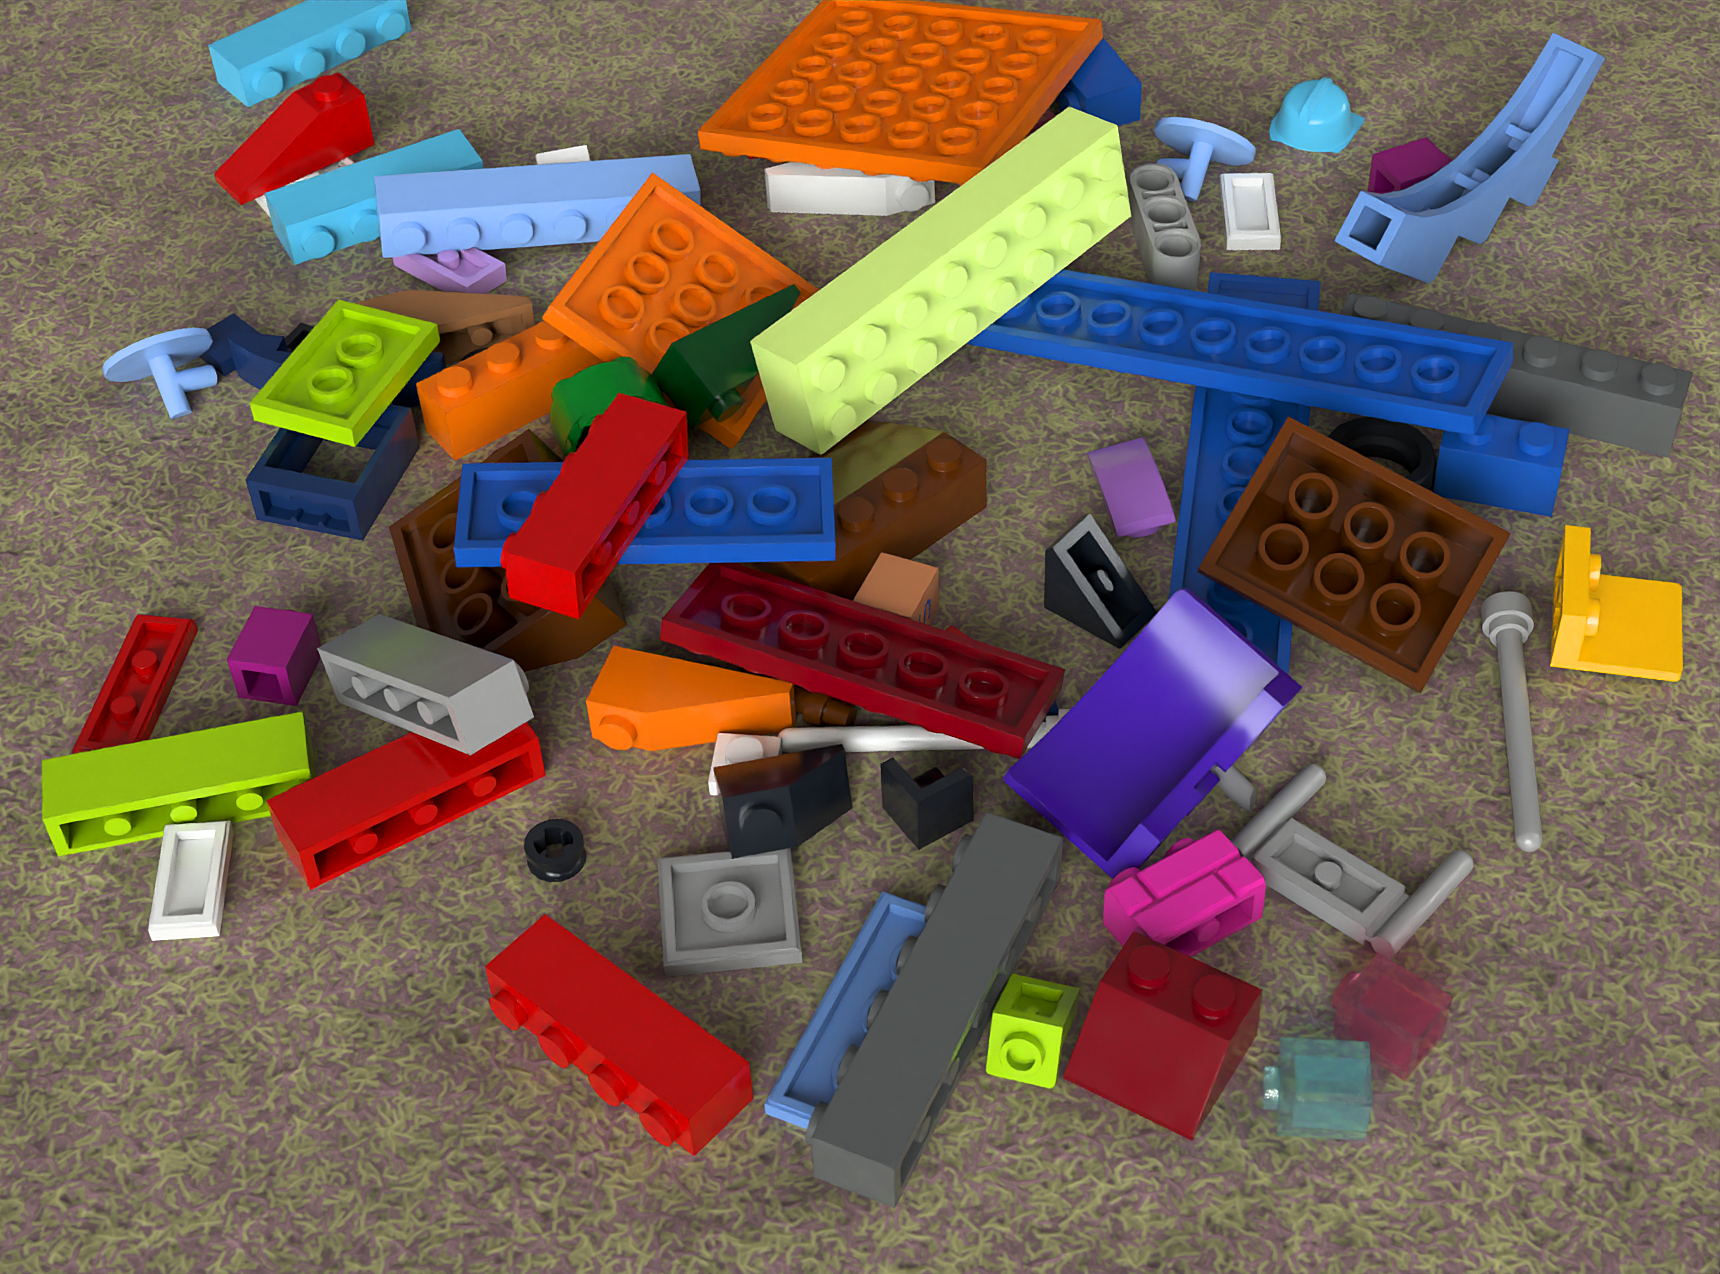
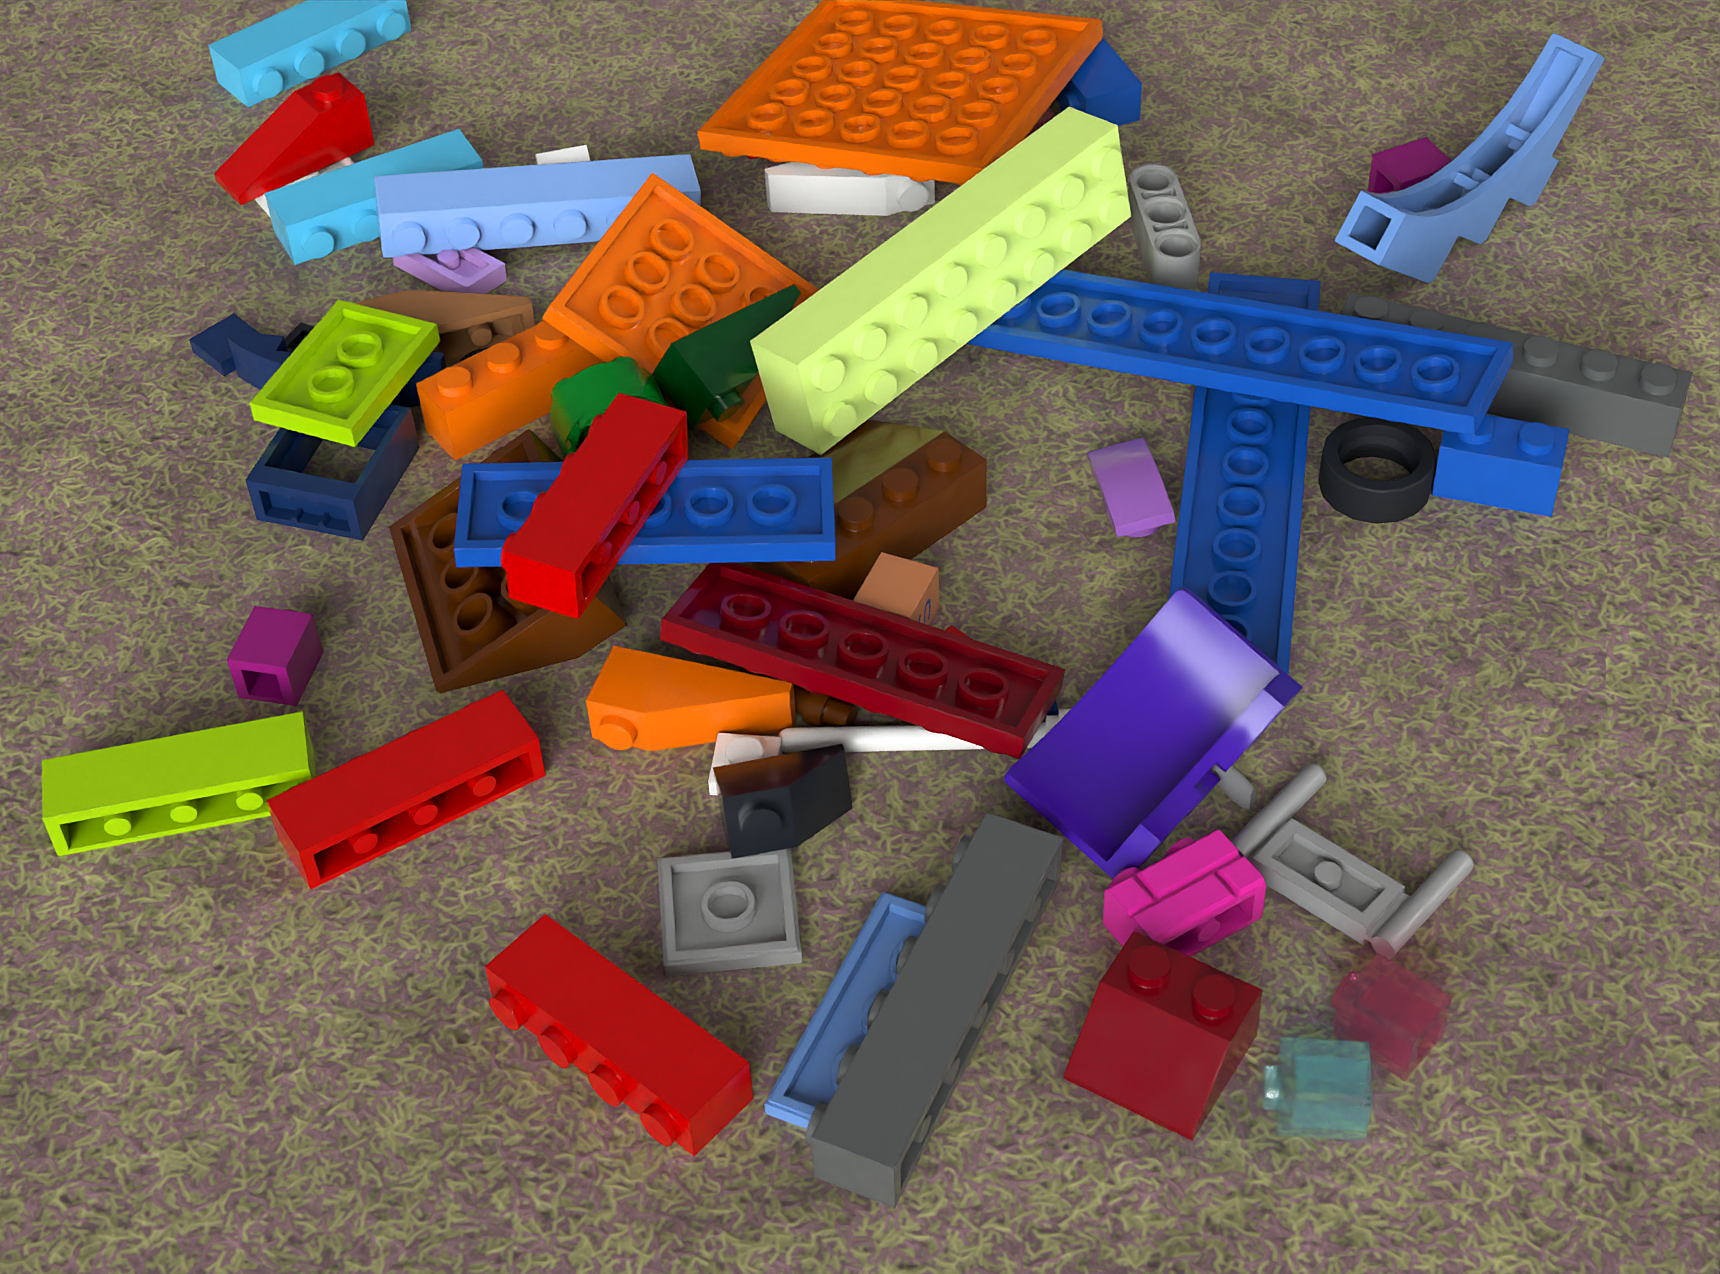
(138, 682): red tile -> none
(159, 357): light blue shield -> none
(191, 880): white tile -> none
(427, 683): light grey brick -> none
(555, 868): black bush -> none
(927, 804): black panel -> none
(1030, 1030): lime bracket -> none
(1093, 586): black slope -> none
(1202, 144): light blue shield -> none
(1250, 211): white tile -> none
(1315, 117): medium azure piece -> none
(1354, 554): reddish brown slope -> none
(1508, 622): light grey piece -> none
(1612, 620): yellow bracket -> none

